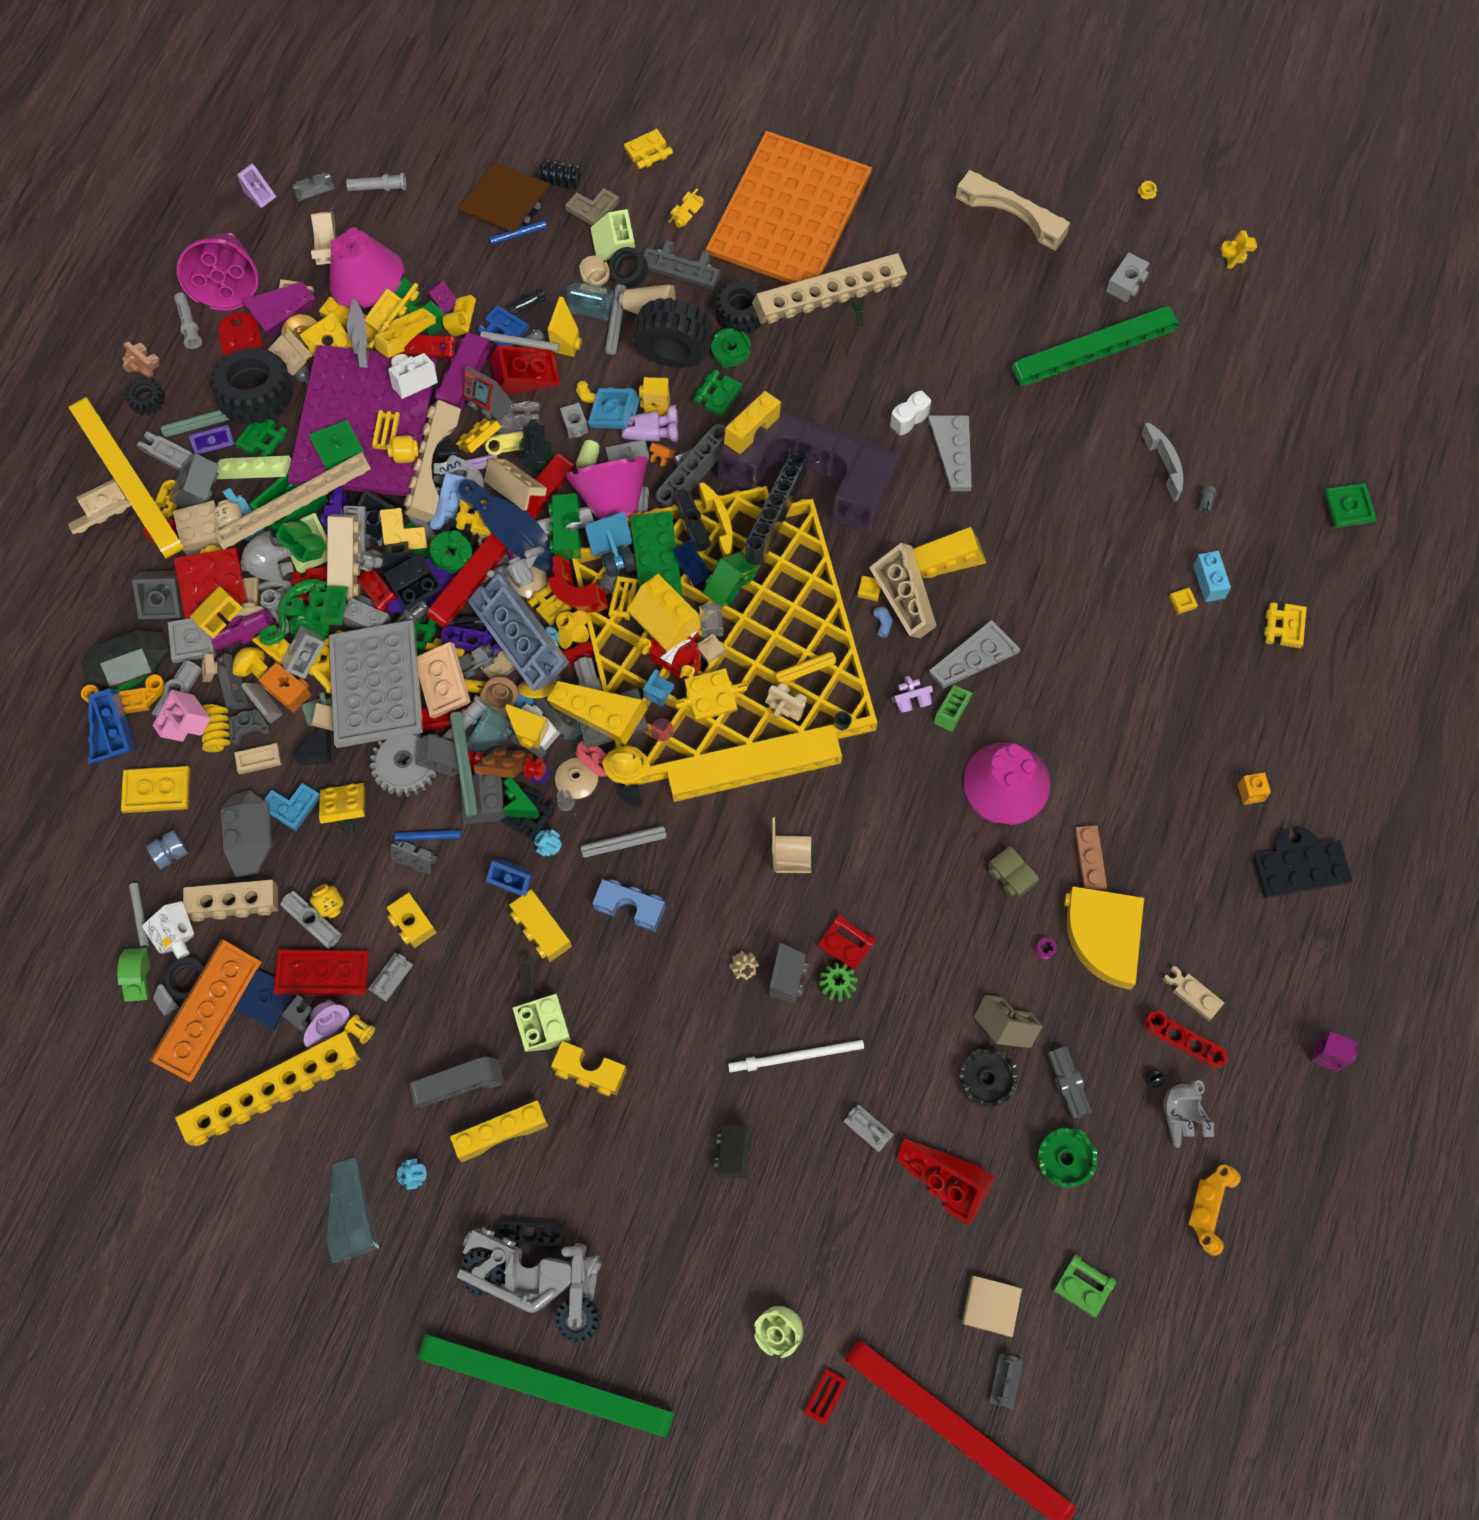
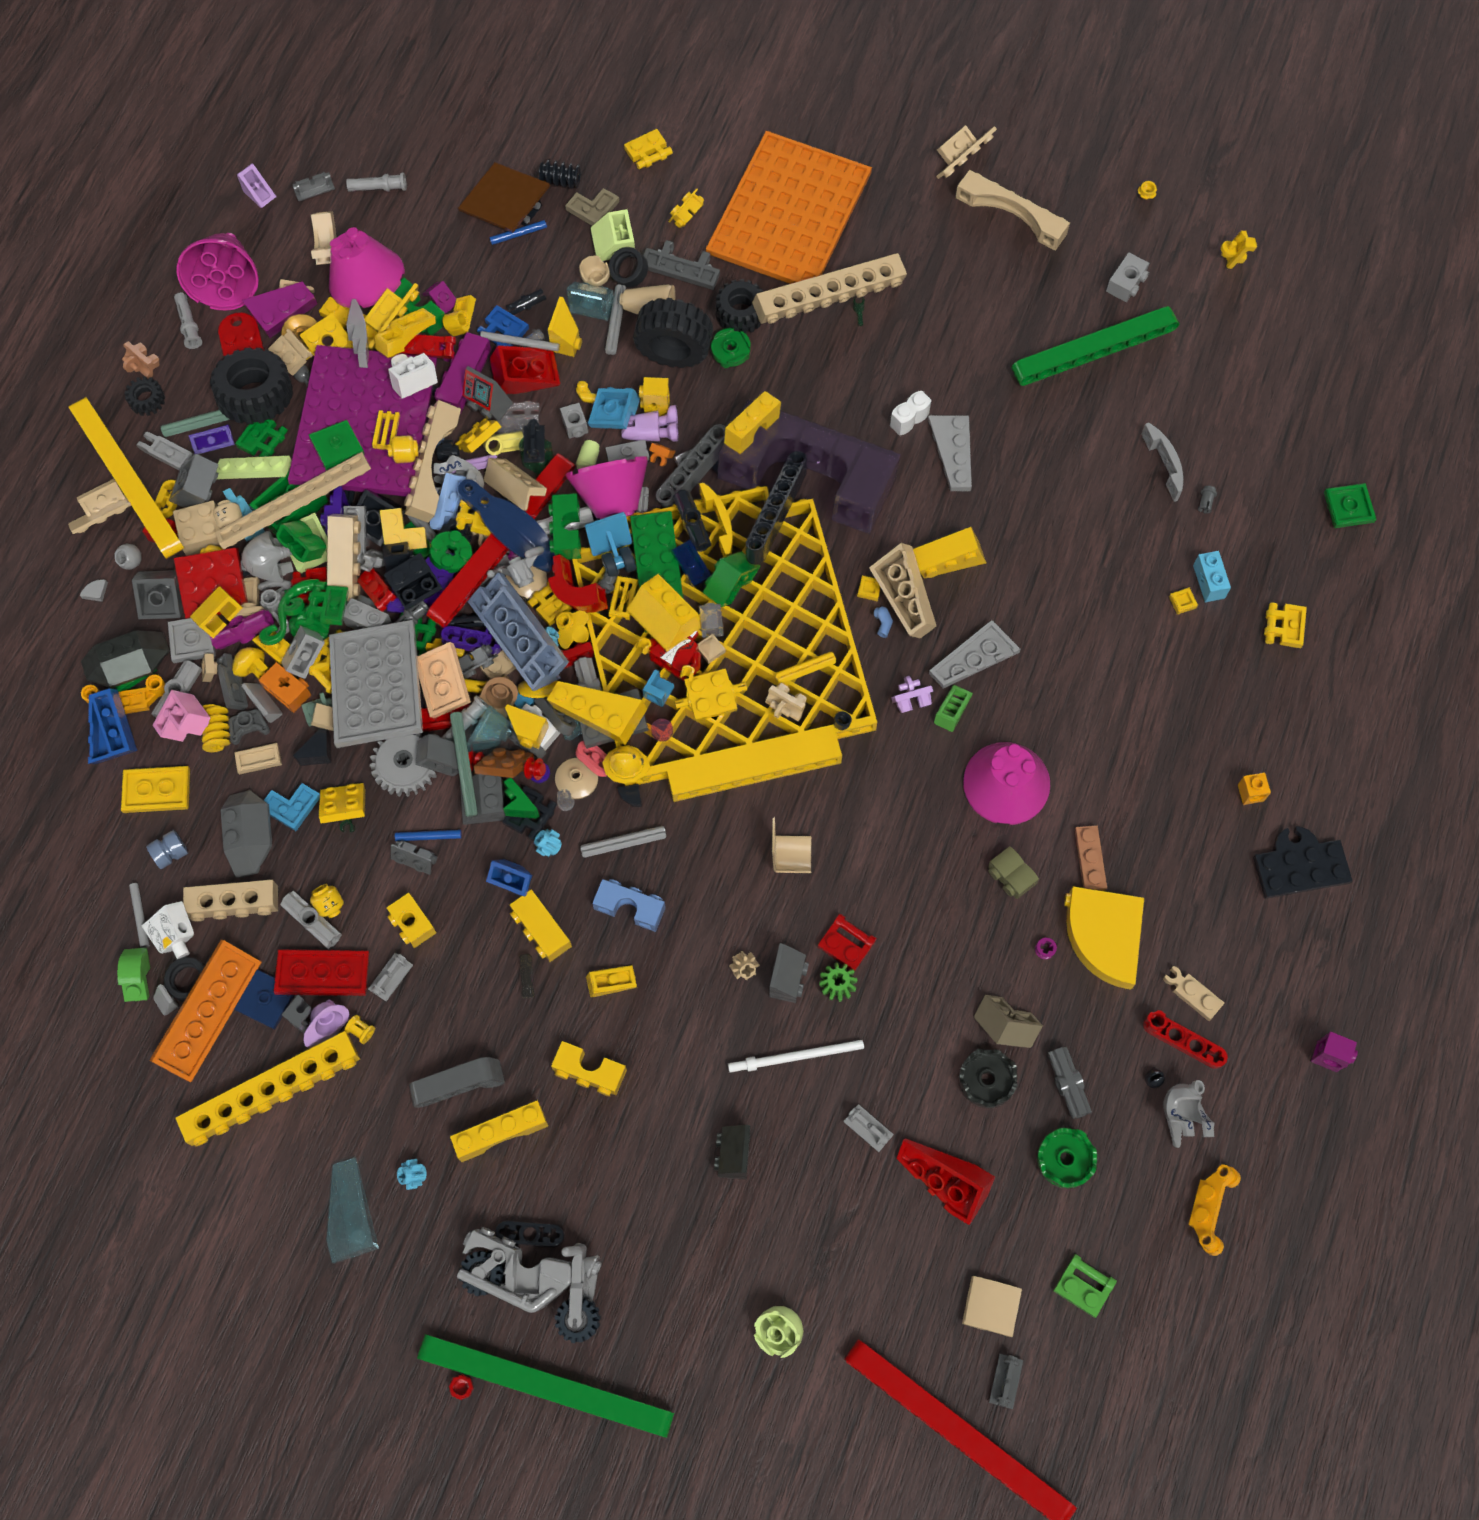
(94, 590): none -> light grey tile
(128, 556): none -> light grey piece
(461, 1387): none -> red tile
(541, 1024): yellowish green slope -> none
(610, 980): none -> yellow slope
(722, 397): green plate -> none
(835, 1377): red tile -> none
(959, 146): none -> tan bracket

